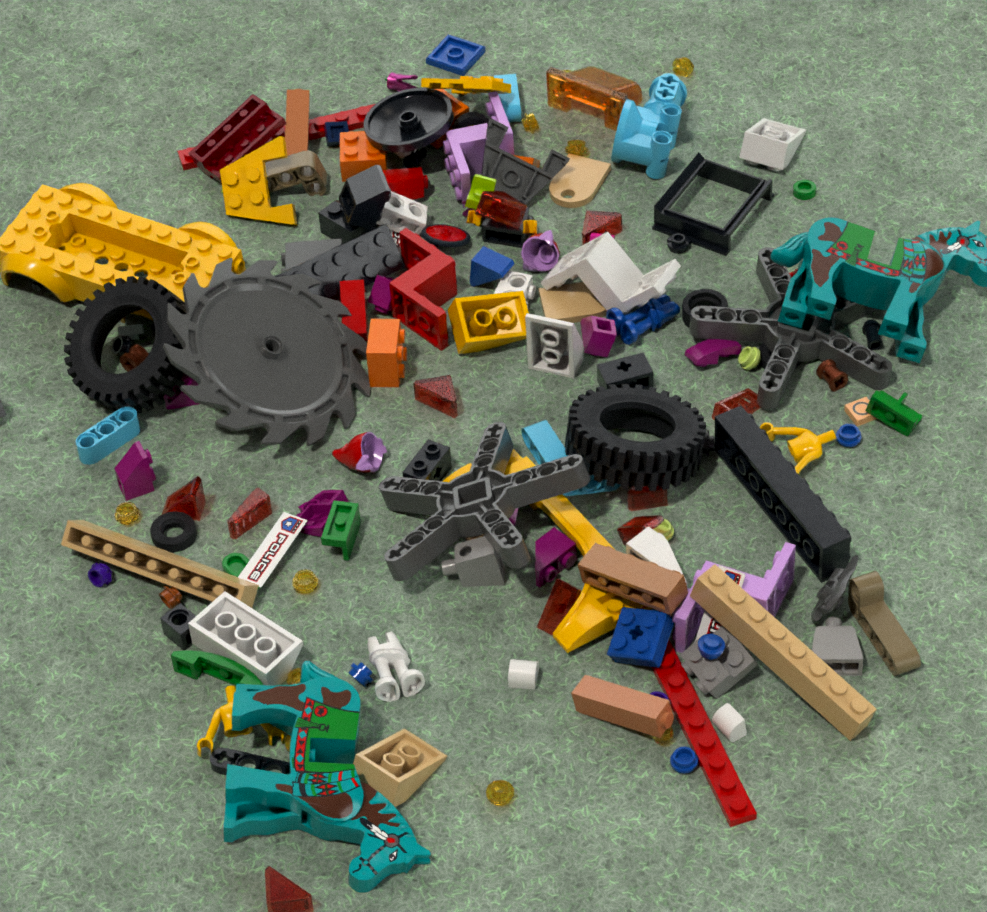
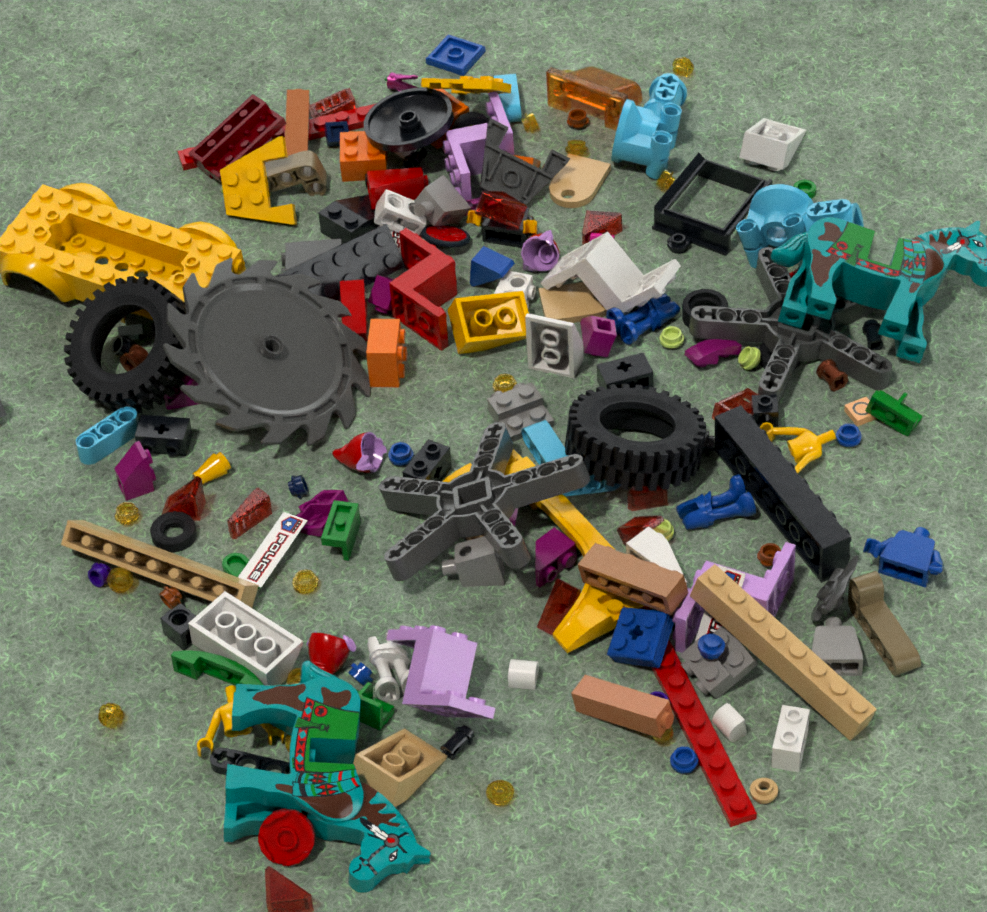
(110, 715): none -> clear yellow plate
(120, 580): none -> clear yellow plate
(164, 434): none -> black brick
(213, 468): none -> yellow cone
(286, 837): none -> red tile
(298, 486): none -> dark blue plate
(329, 651): none -> red hat
(337, 102): none -> clear red slope
(365, 197): black slope -> none
(372, 710): none -> green panel
(400, 454): none -> blue plate
(437, 394): clear red slope -> none
(440, 672): none -> lavender bracket
(441, 203): none -> light grey torso
(462, 737): none -> black pin
(479, 184): lime bracket -> none
(504, 383): none -> clear yellow plate
(518, 408): none -> light grey plate
(577, 118): none -> dark orange plate
(665, 180): none -> clear yellow plate
(671, 337): none -> yellowish green plate
(701, 512): none -> blue piece
(763, 796): none -> tan plate
(765, 409): none -> black brick
(765, 551): none -> dark orange plate
(786, 211): none -> medium azure piece
(790, 738): none -> white brick
(907, 556): none -> blue torso

